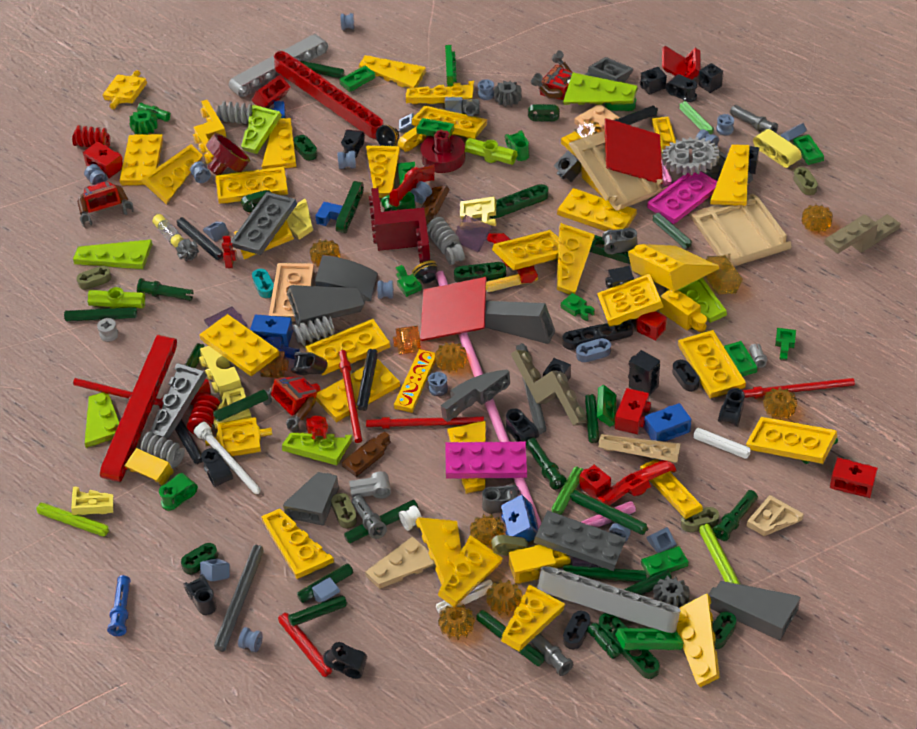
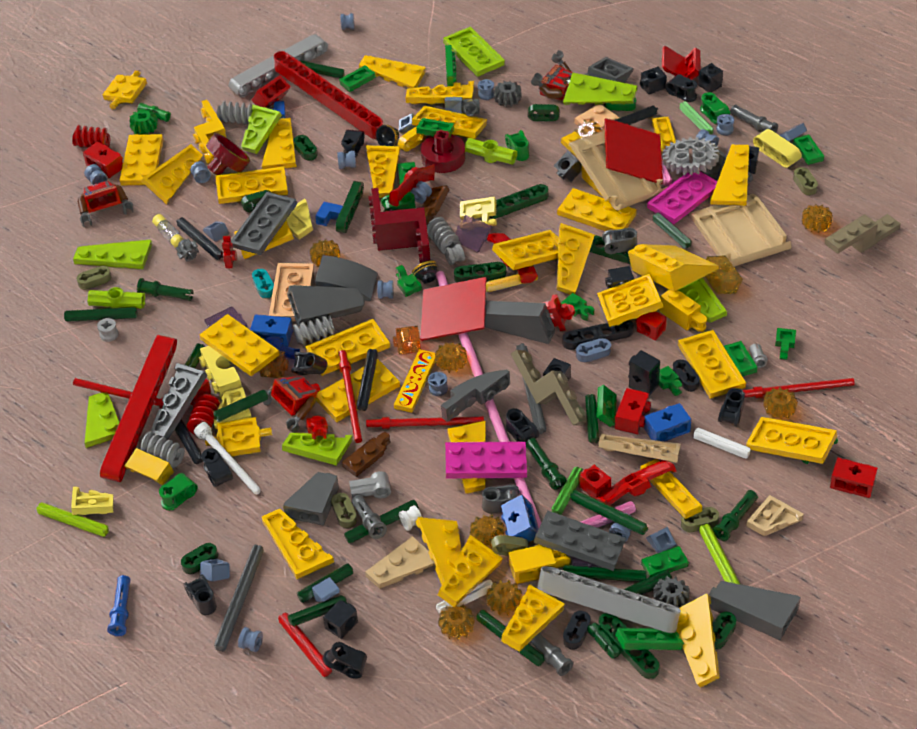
(340, 619): none -> black brick
(474, 51): none -> lime plate
(559, 312): none -> red hips
(670, 380): none -> green plate
(713, 107): none -> green piece

